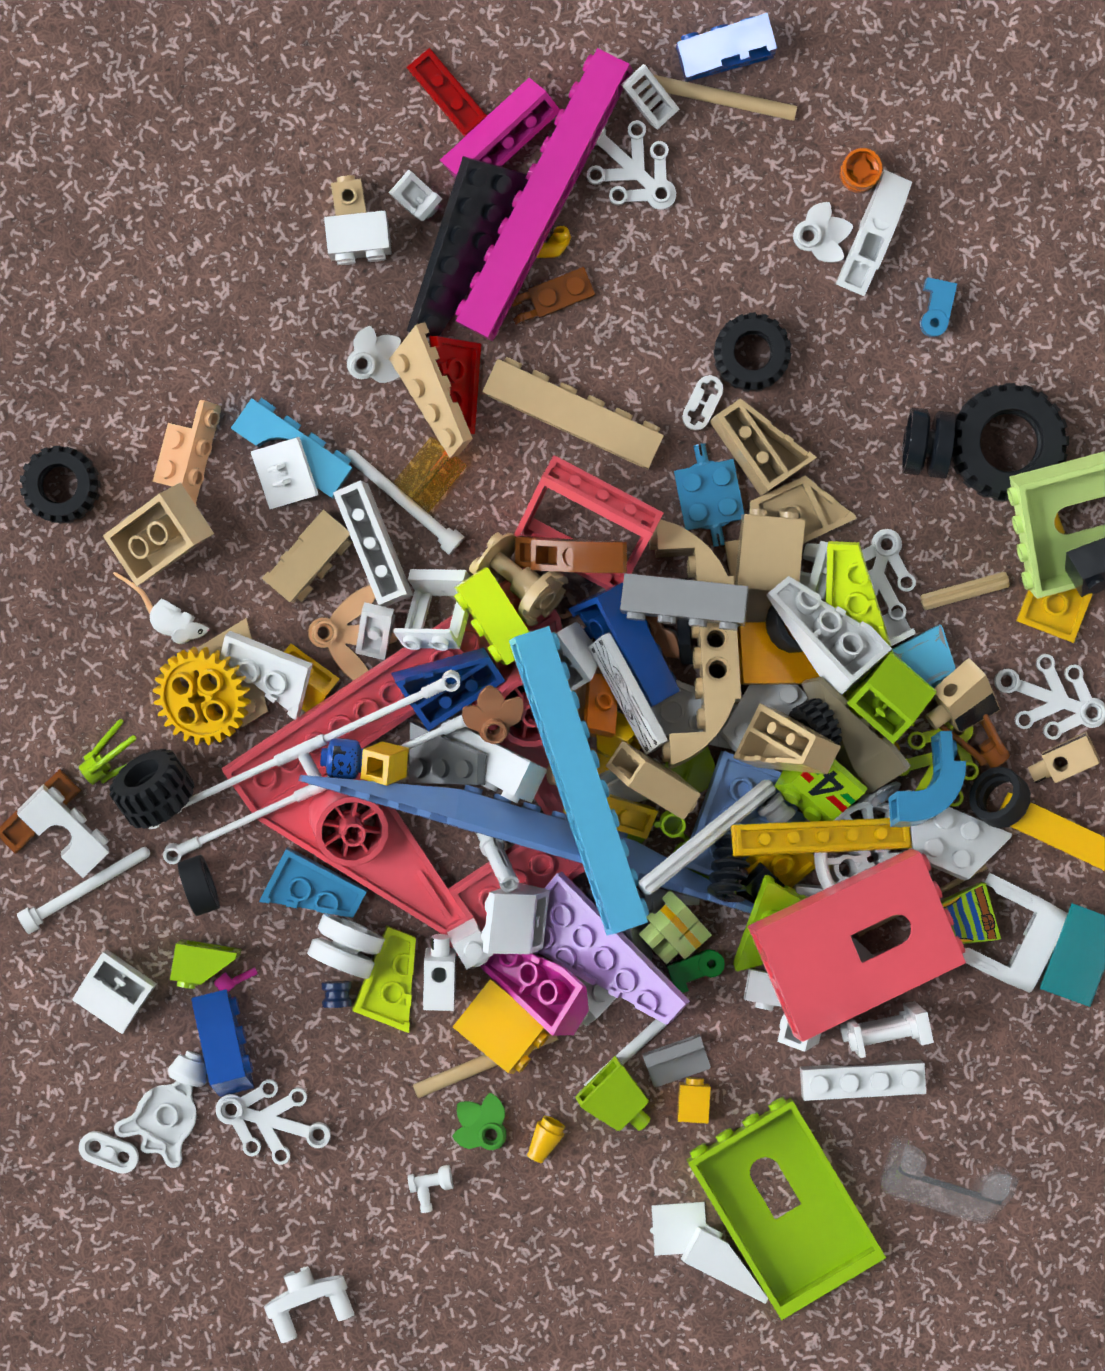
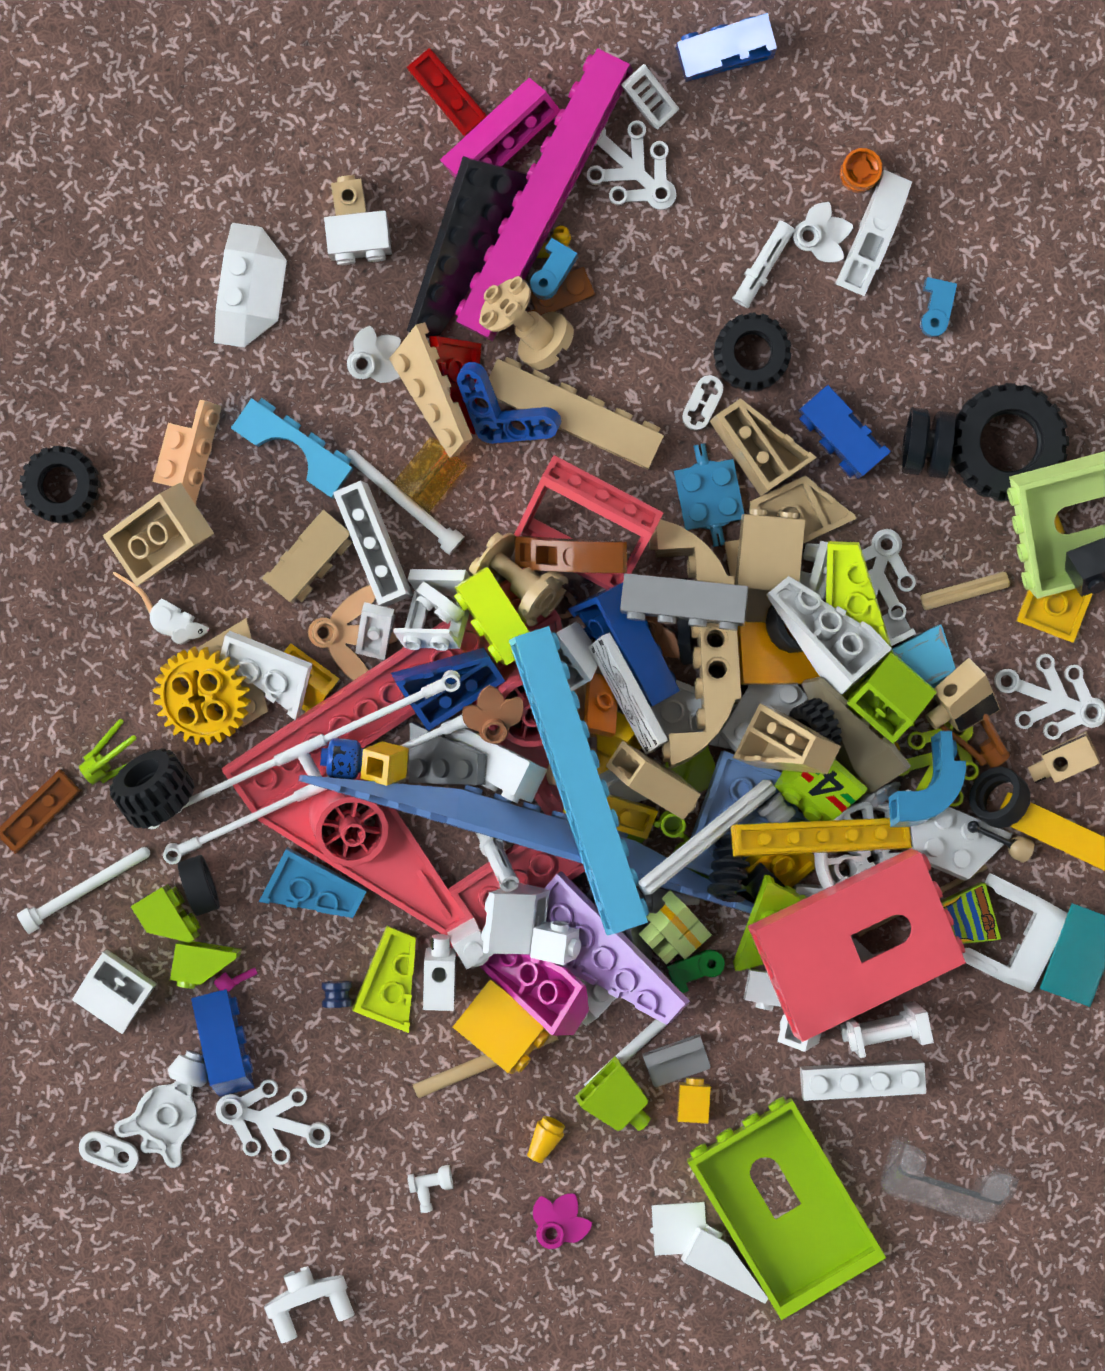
(47, 809): white arch -> none
(164, 915): none -> lime slope
(248, 286): none -> white wedge
(284, 473): white piece -> none
(347, 942): white wheel -> none
(415, 196): white bracket -> none
(445, 609): none -> white plate
(477, 1120): bright green plate -> none
(495, 417): none -> blue beam
(539, 335): none -> tan piece
(555, 270): none -> dark azure leg
(555, 942): none -> white brick
(562, 1217): none -> dark pink plate
(727, 98): tan piece -> none
(762, 266): none -> white pin
(842, 433): none -> blue wedge
(1018, 847): none -> hinge

